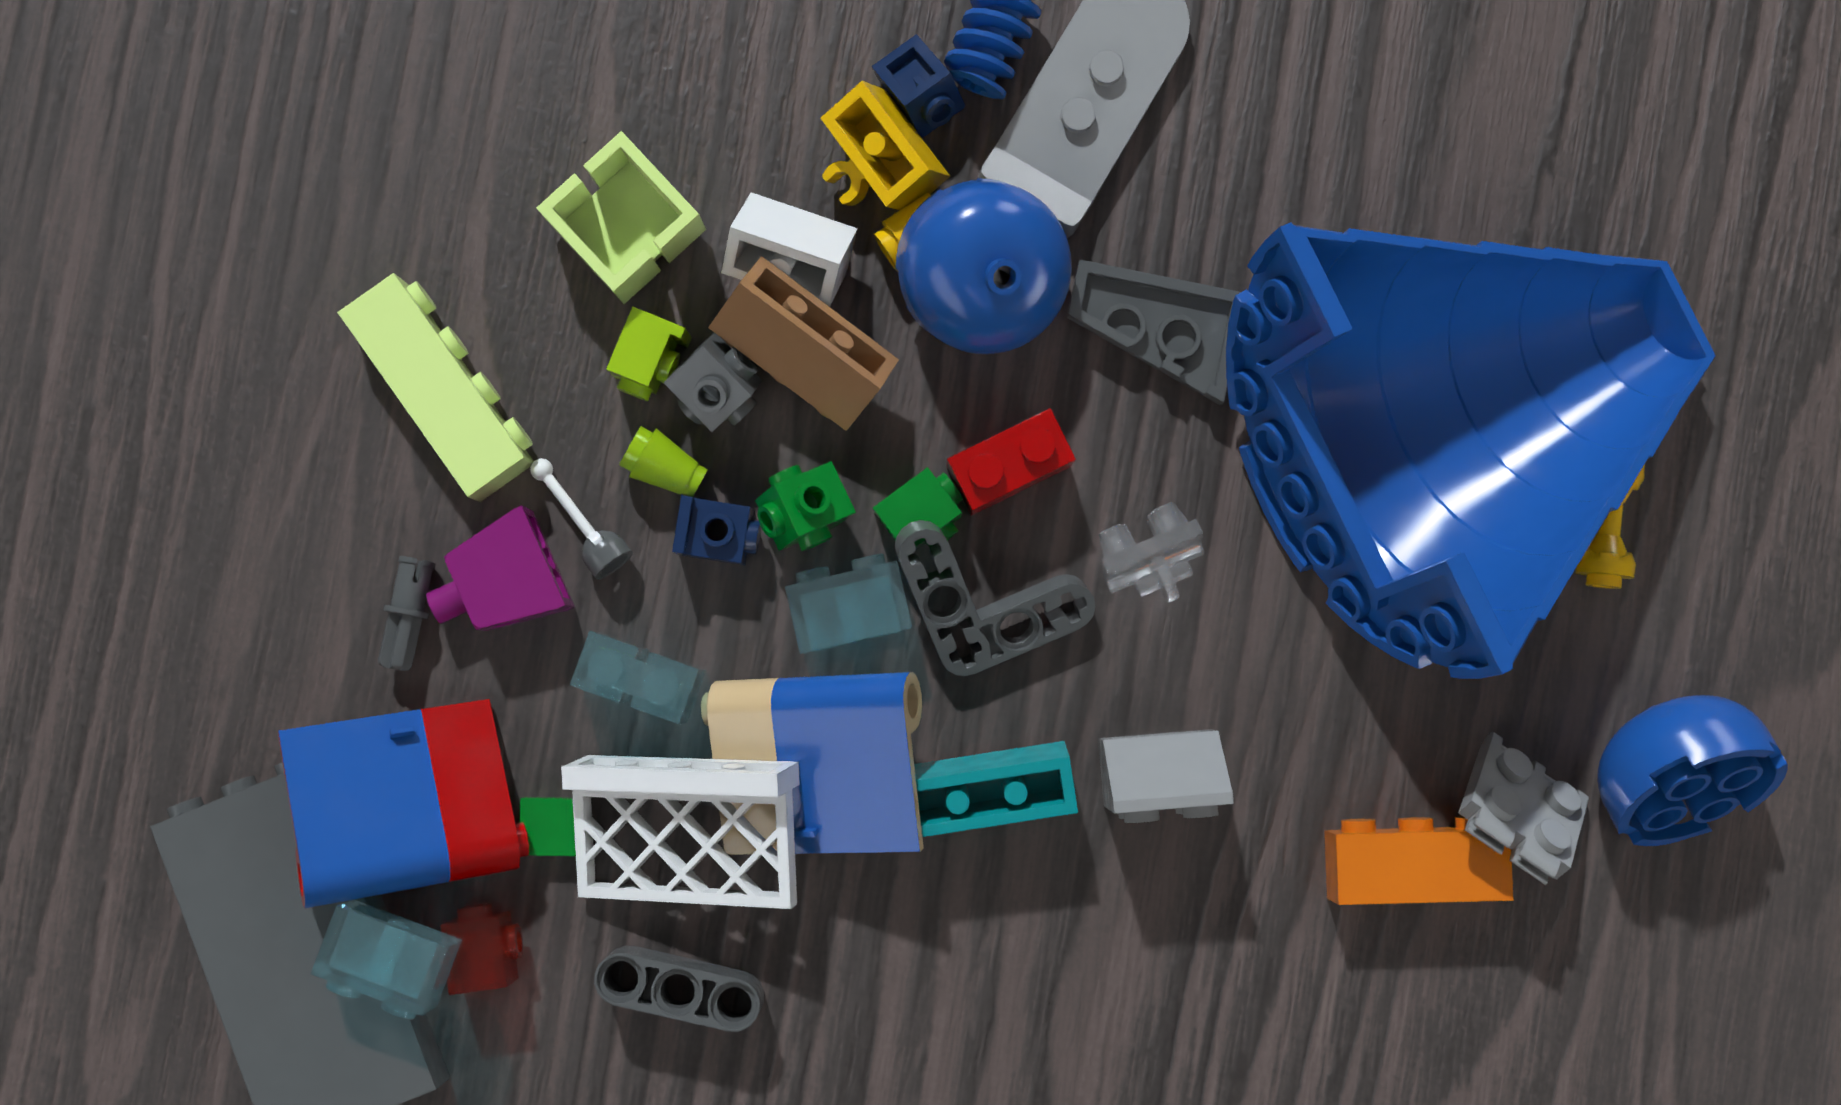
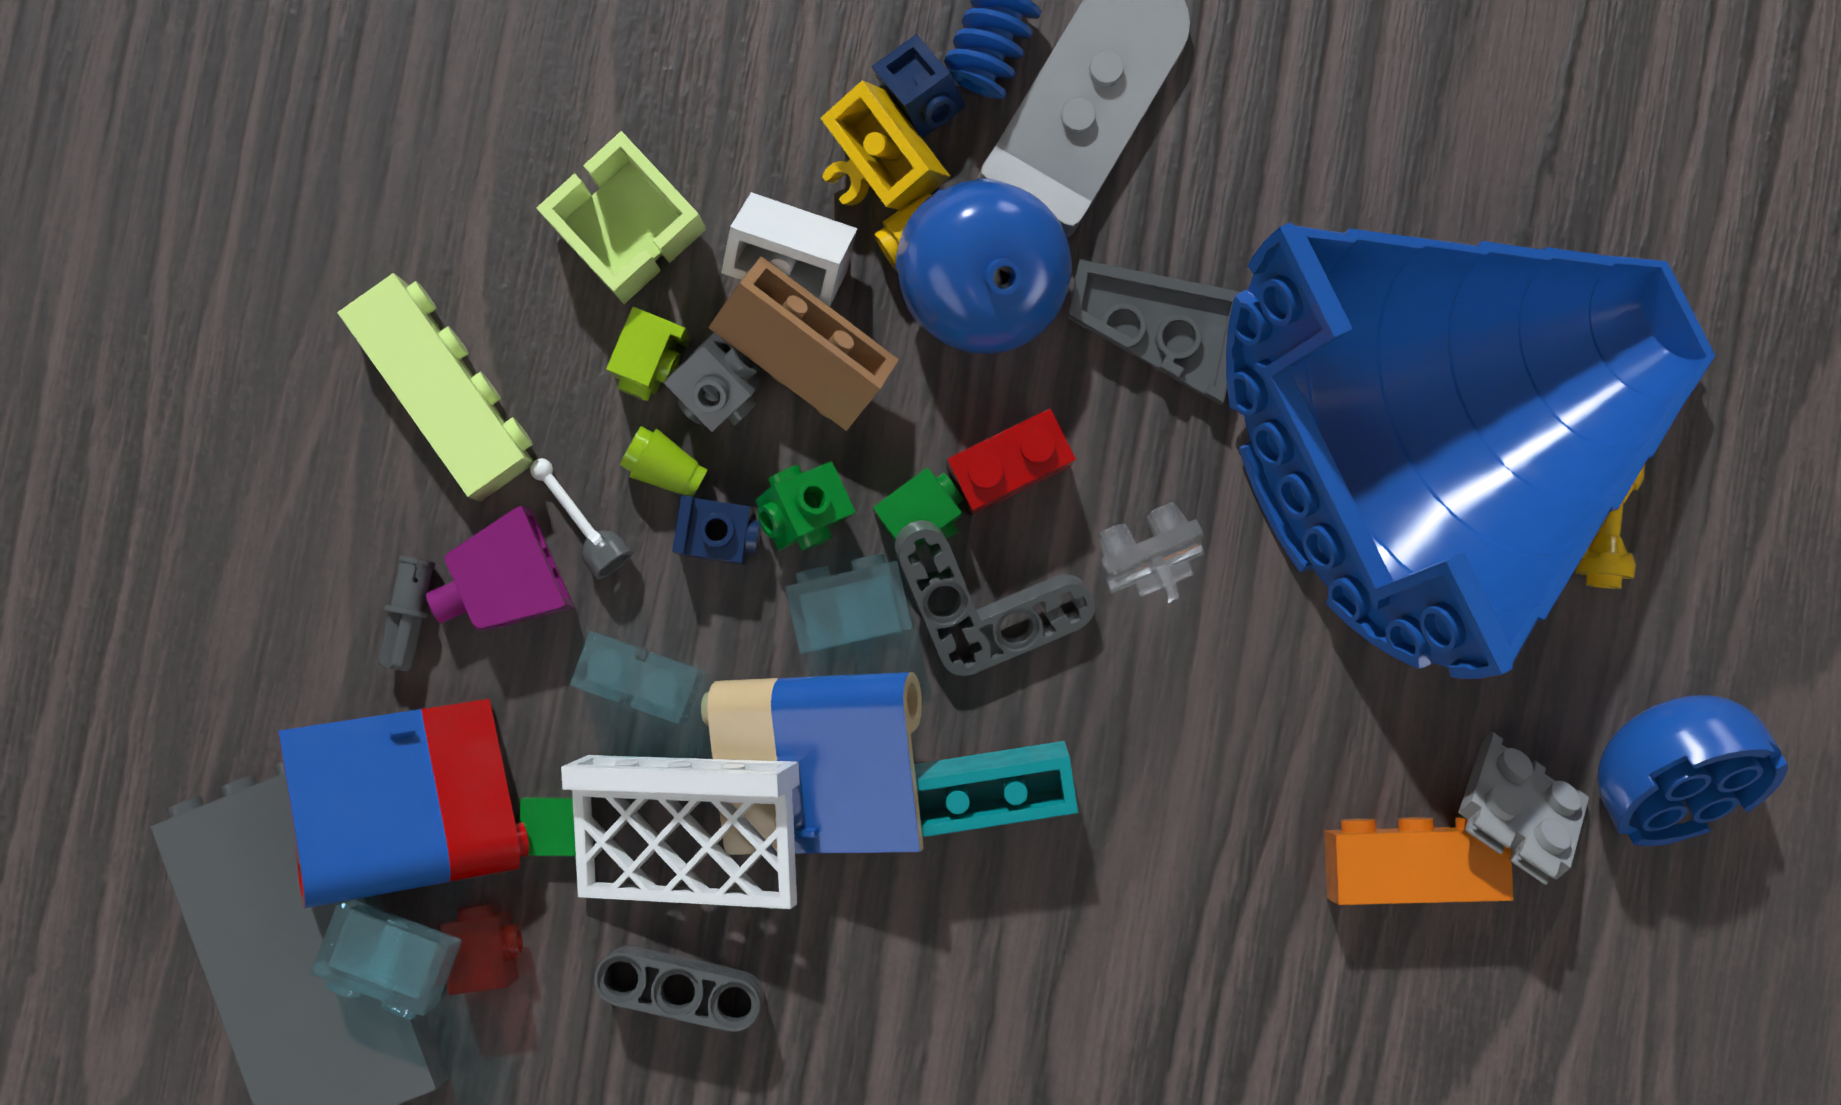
(1164, 772): light grey slope -> none

